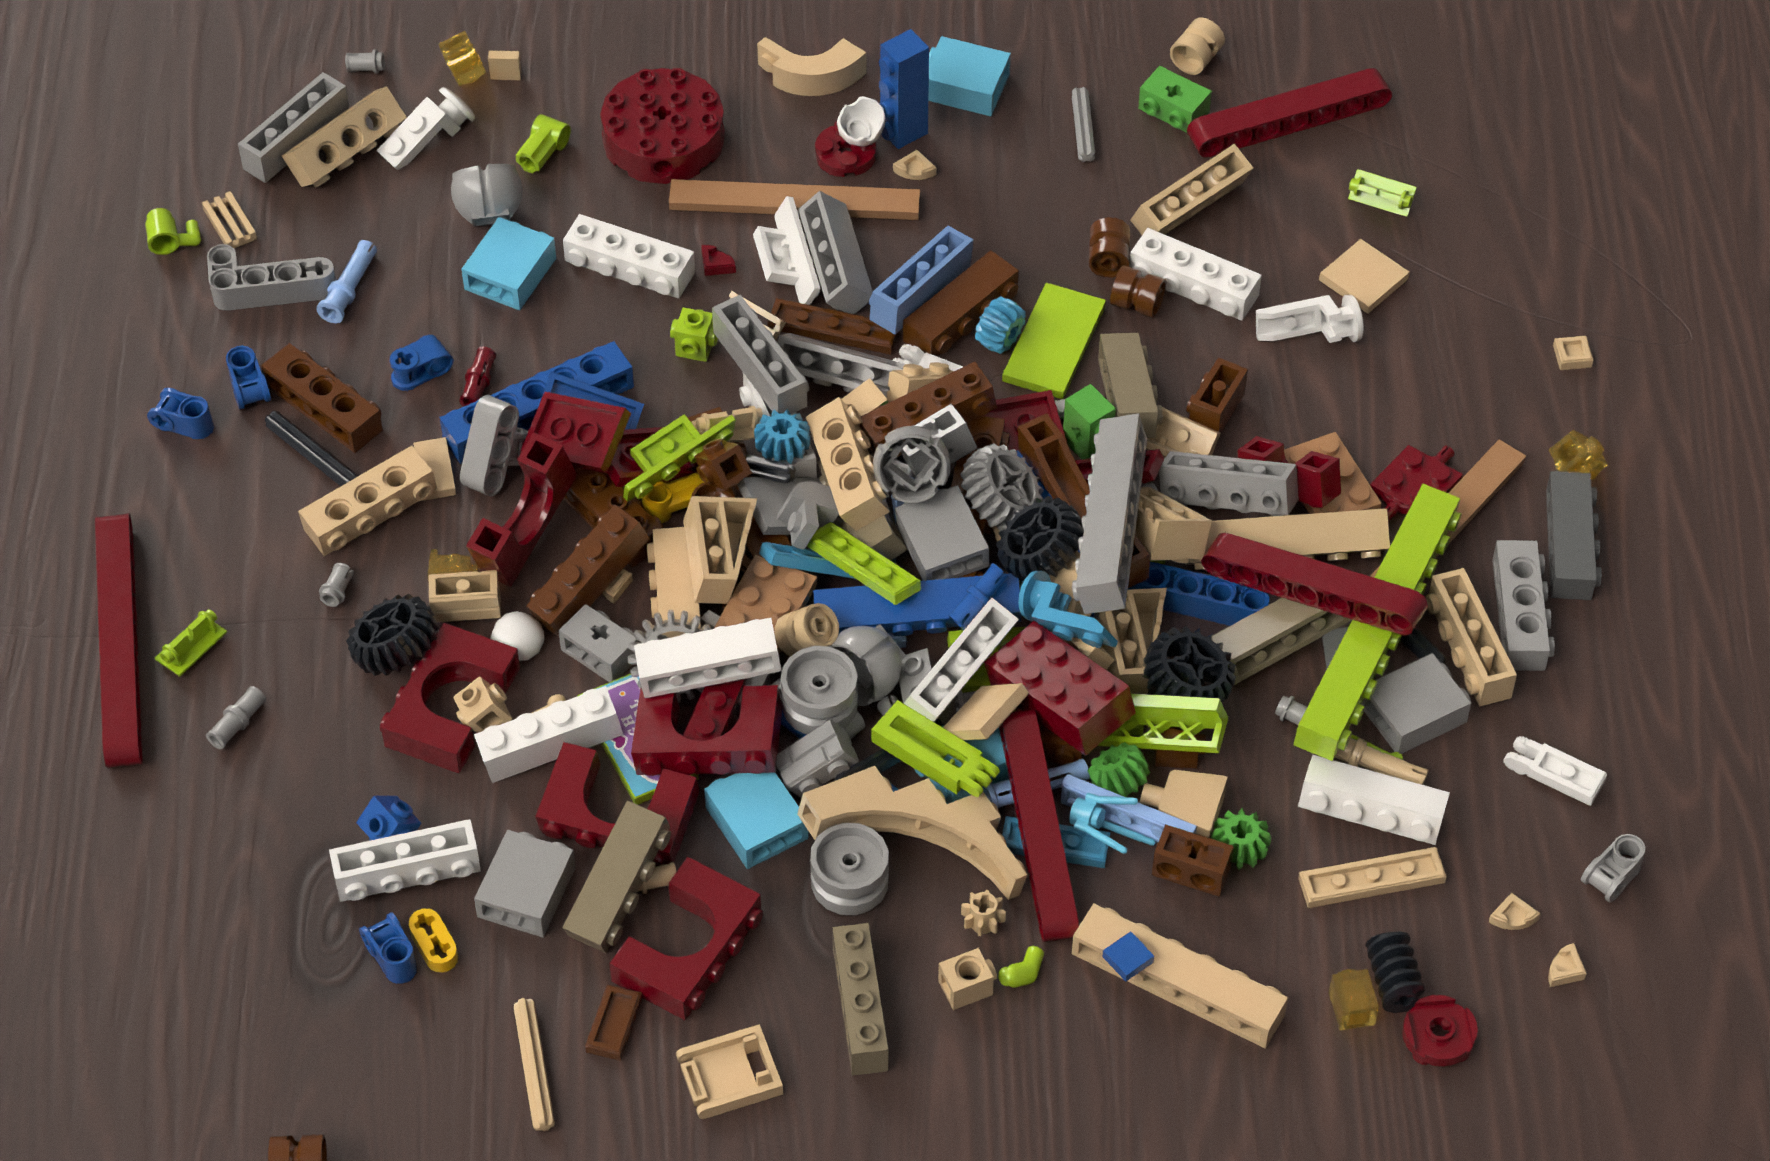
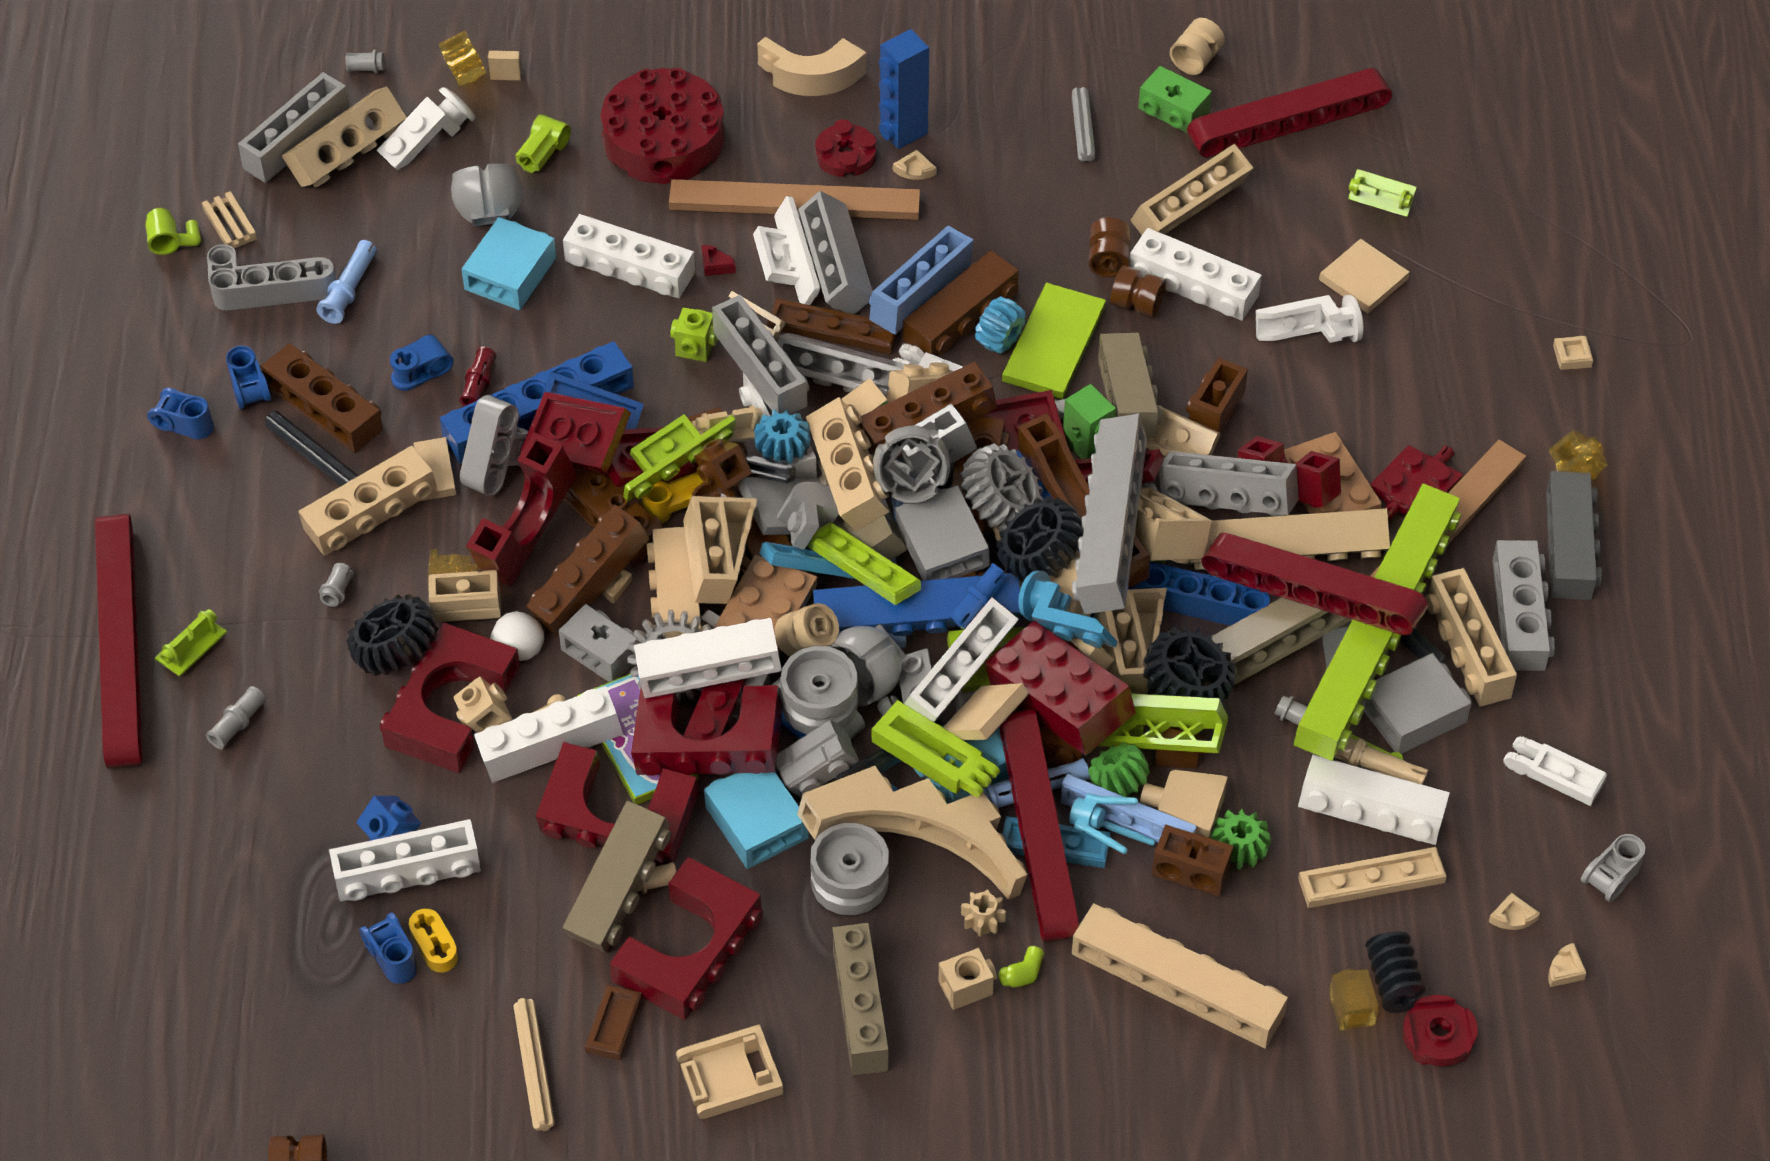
(525, 883): light grey brick -> none
(861, 122): white hair -> none
(967, 75): medium azure brick -> none
(1128, 956): blue tile -> none

